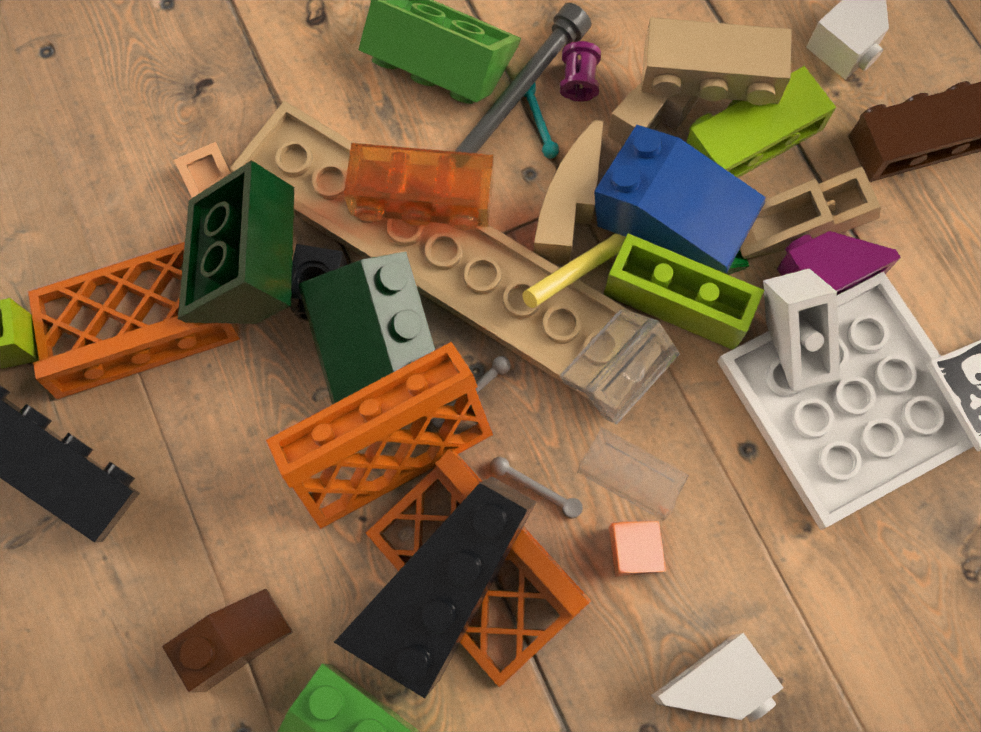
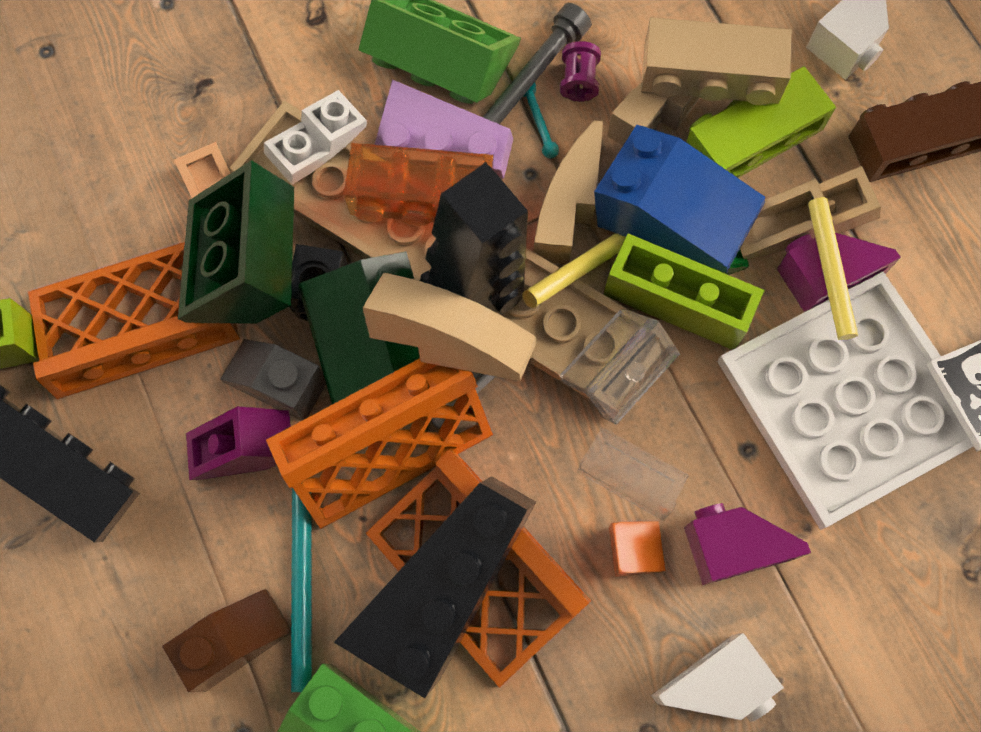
(234, 442): none -> magenta slope
(276, 377): none -> dark grey slope
(301, 595): none -> teal bar
(319, 136): none -> white slope
(427, 122): none -> lavender wing
(447, 328): none -> tan slope
(479, 242): none -> black wedge
(571, 507): light grey hinge -> none
(738, 543): none -> magenta slope
(803, 327): white slope -> none
(832, 269): none -> light yellow bar

